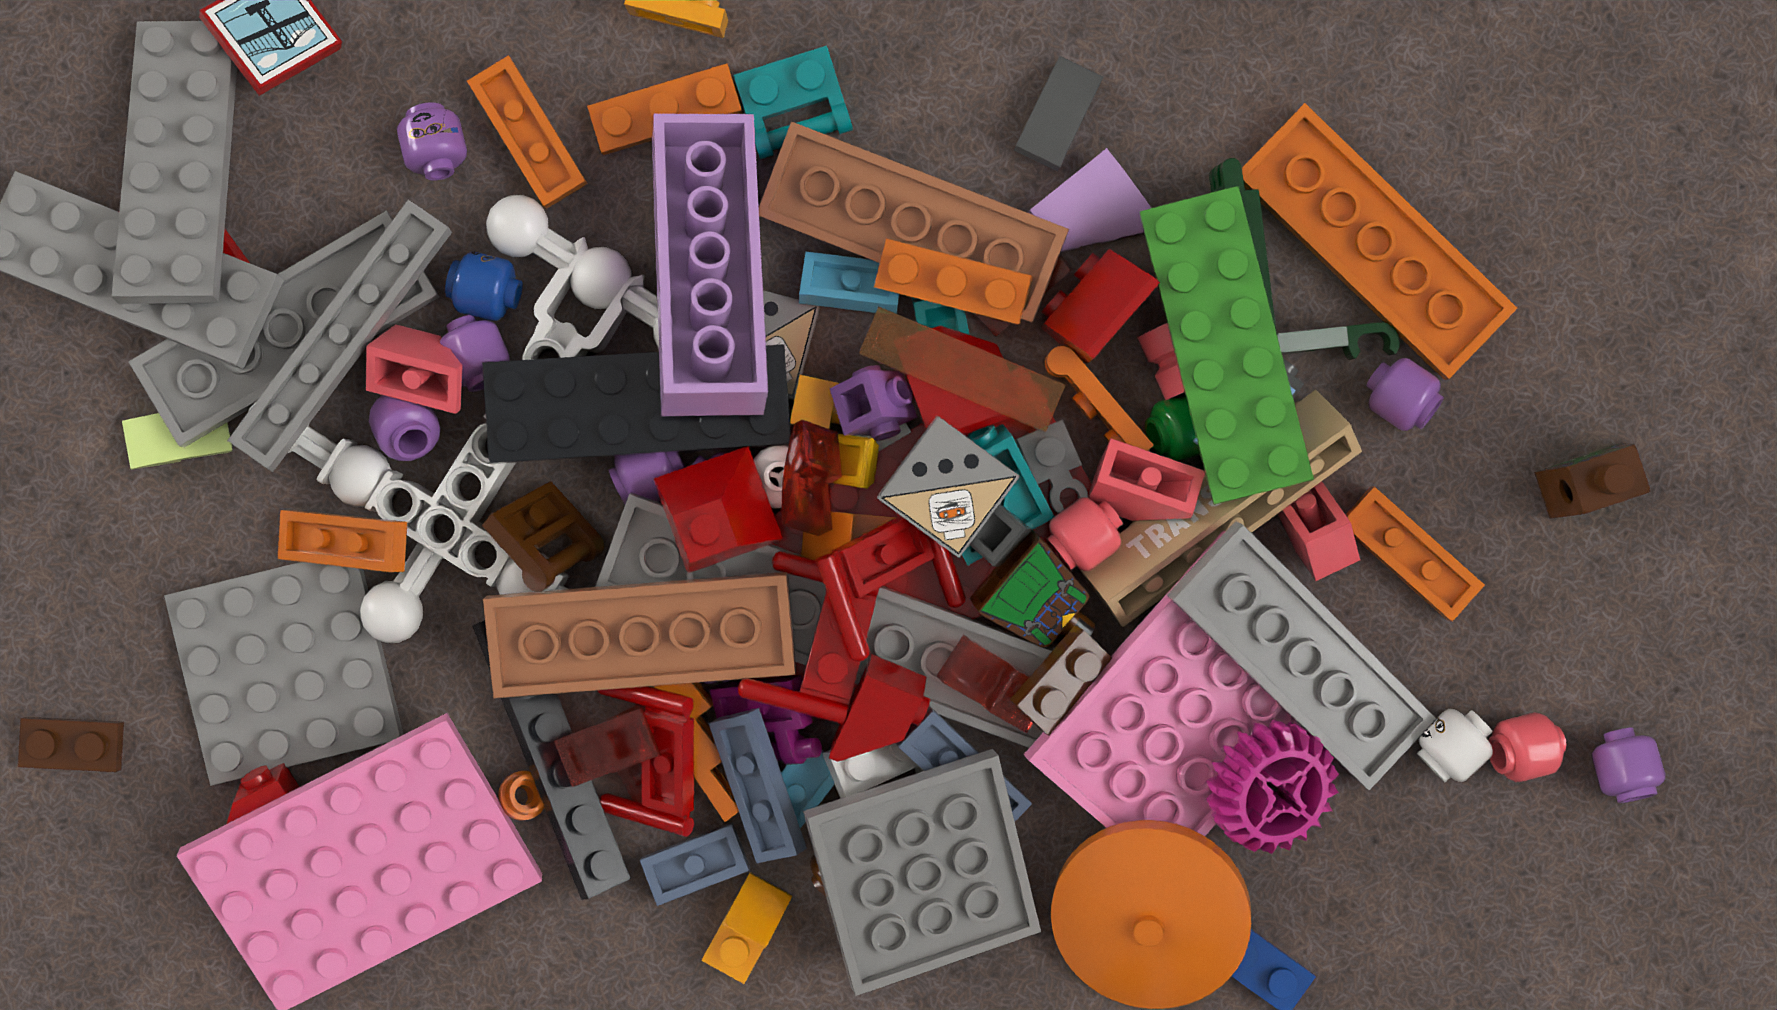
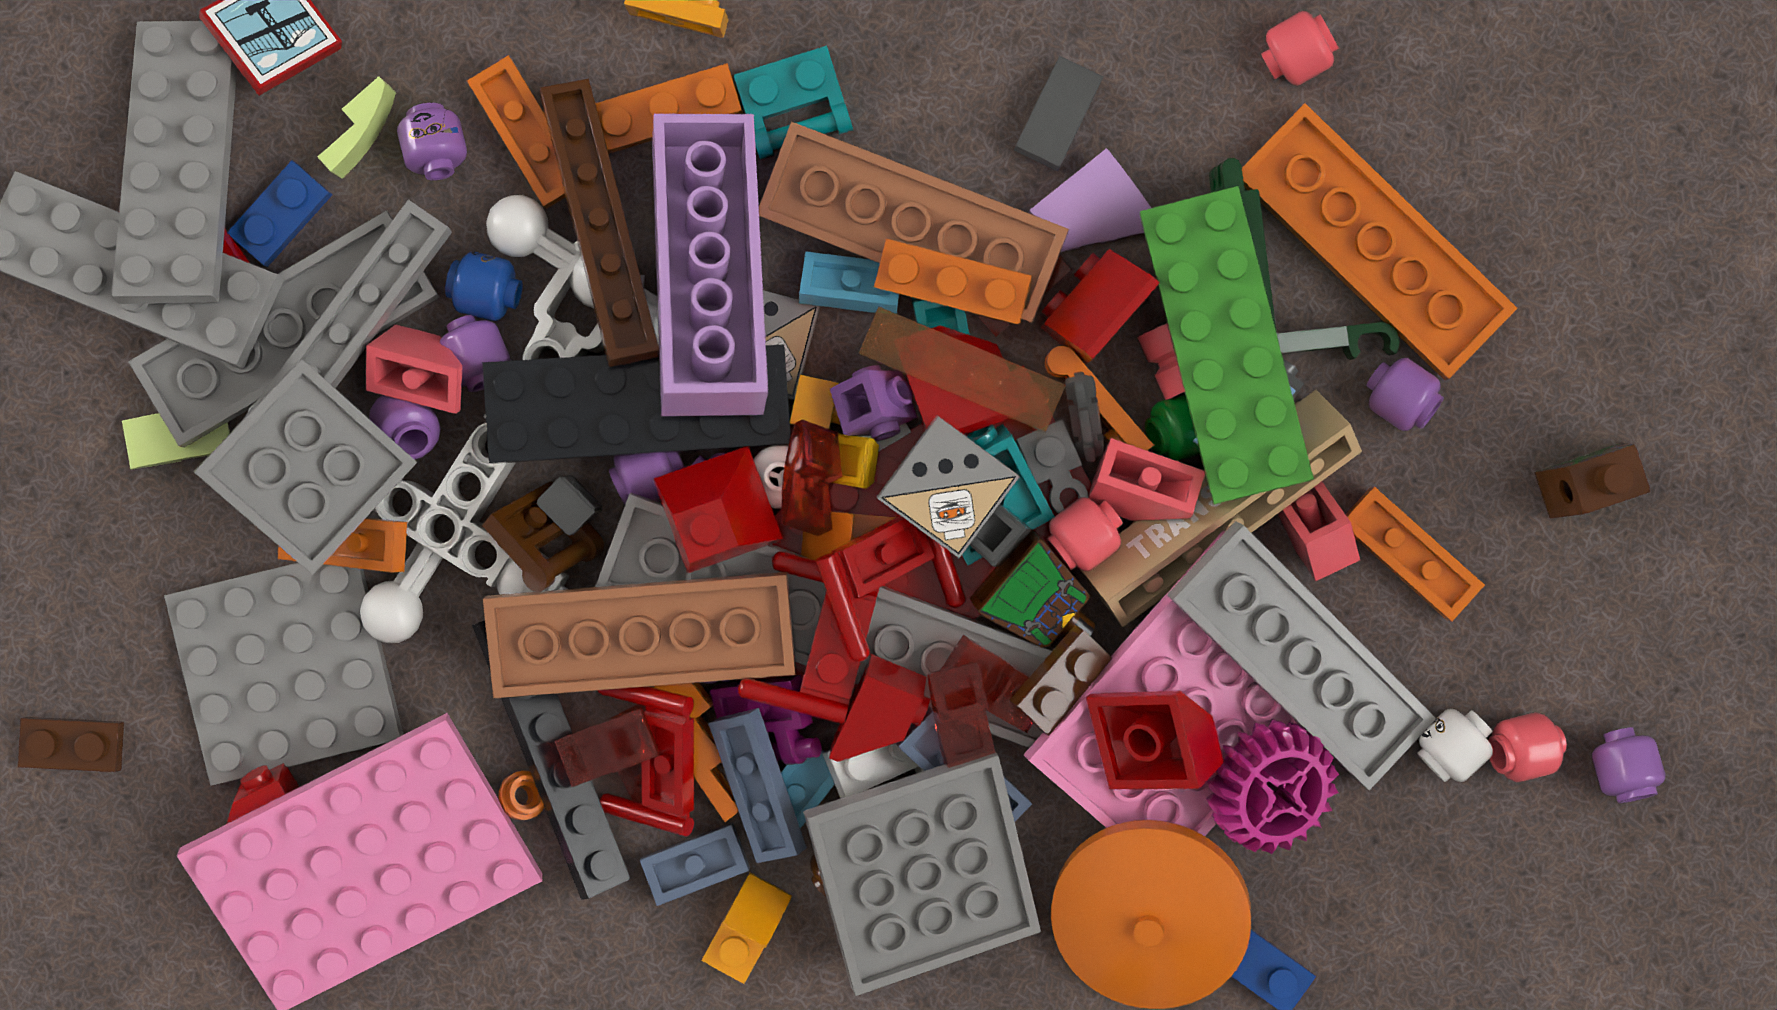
(279, 213): none -> blue plate
(305, 466): none -> light grey plate
(369, 114): none -> yellowish green slope
(569, 504): none -> dark grey slope
(599, 223): none -> reddish brown plate
(960, 713): none -> clear red slope
(1084, 416): none -> dark grey axle
(1154, 740): none -> red slope
(1299, 48): none -> coral head

